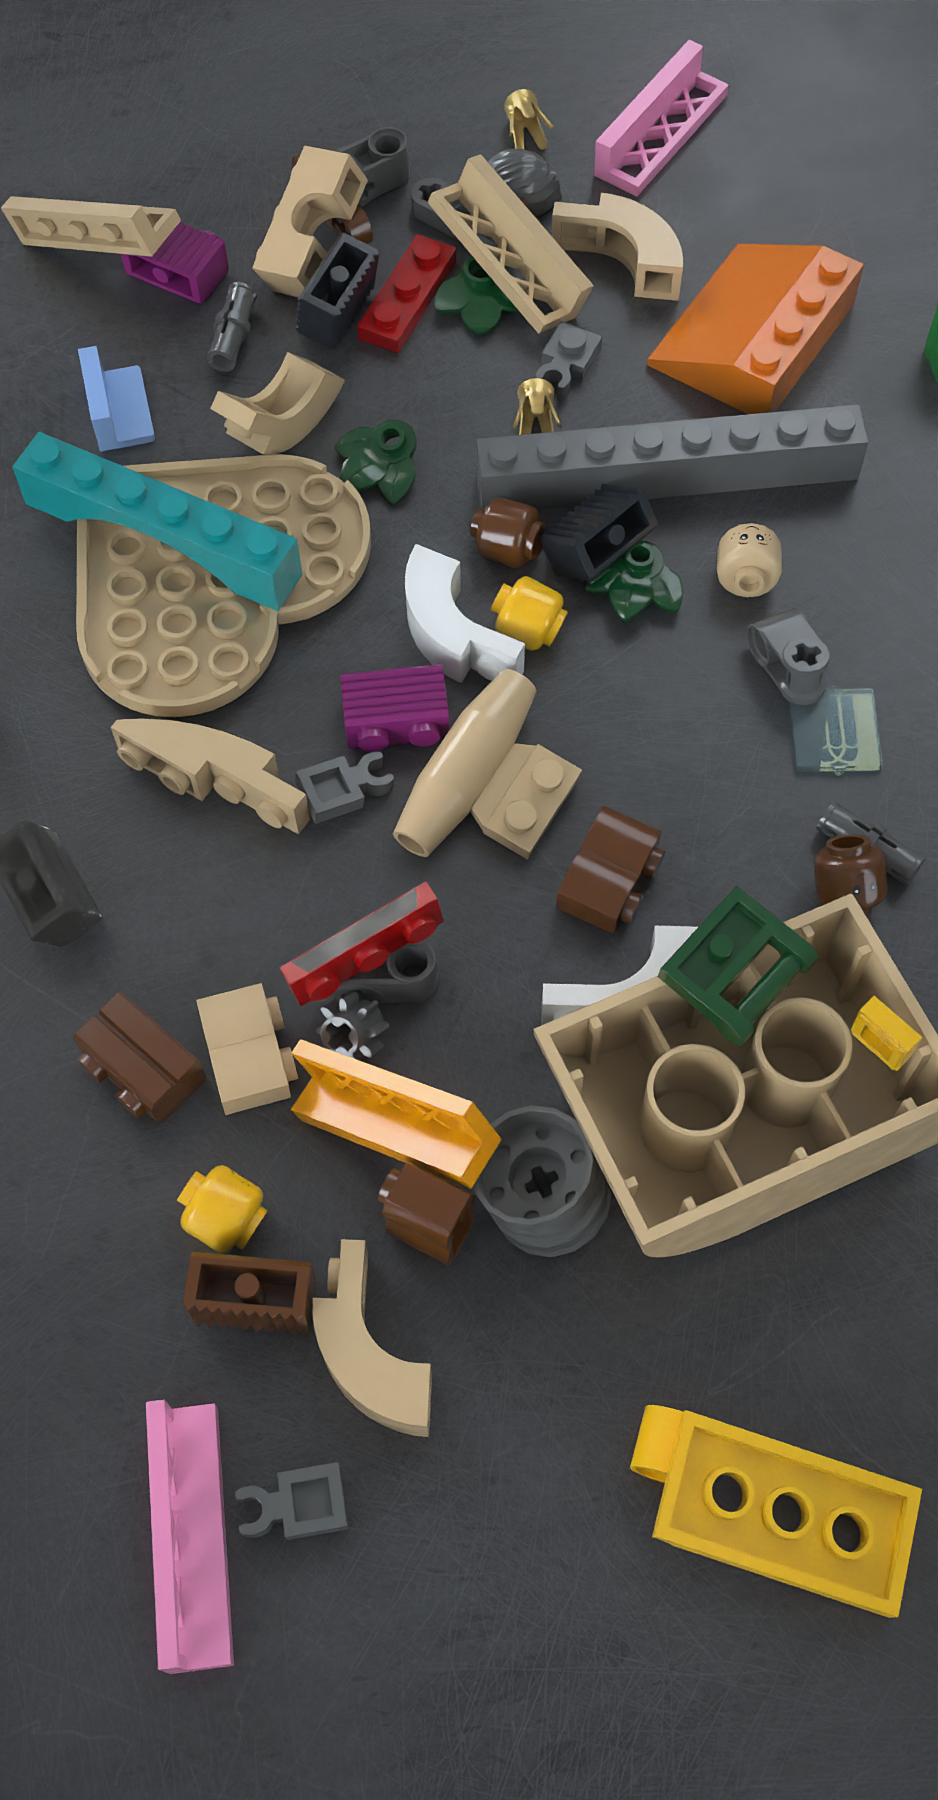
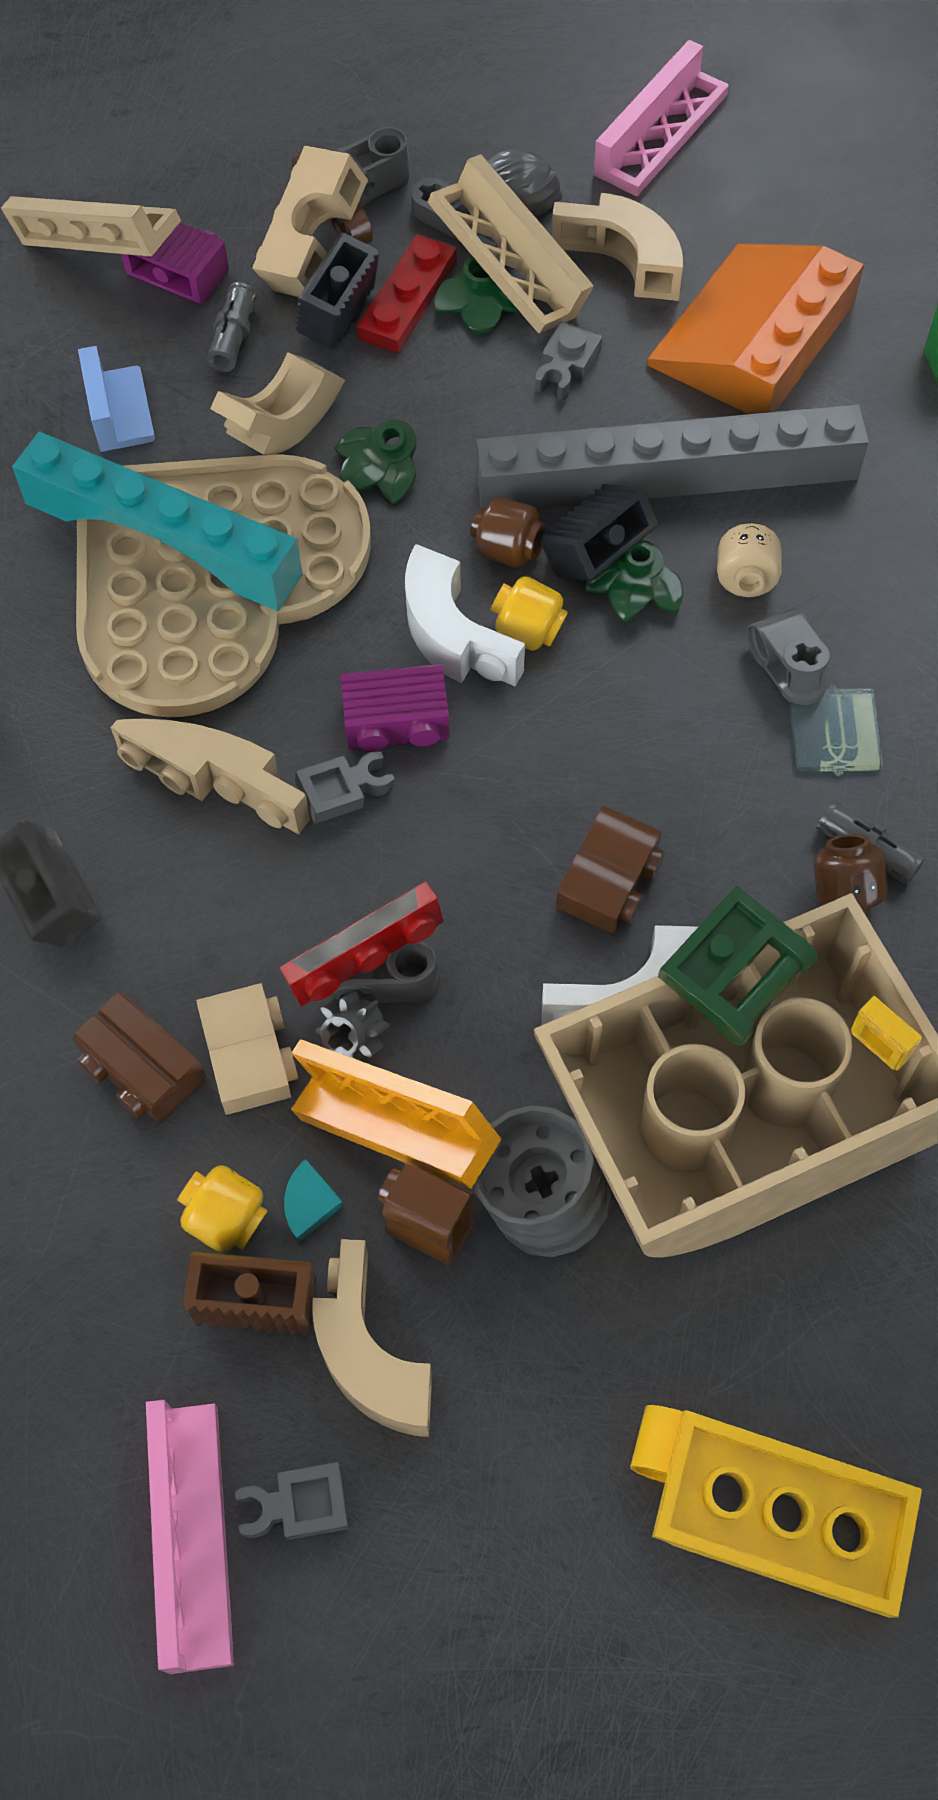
(308, 1201): none -> teal tile
(483, 771): tan plate -> none
(523, 112): pearl gold piece -> none
(536, 401): pearl gold piece -> none

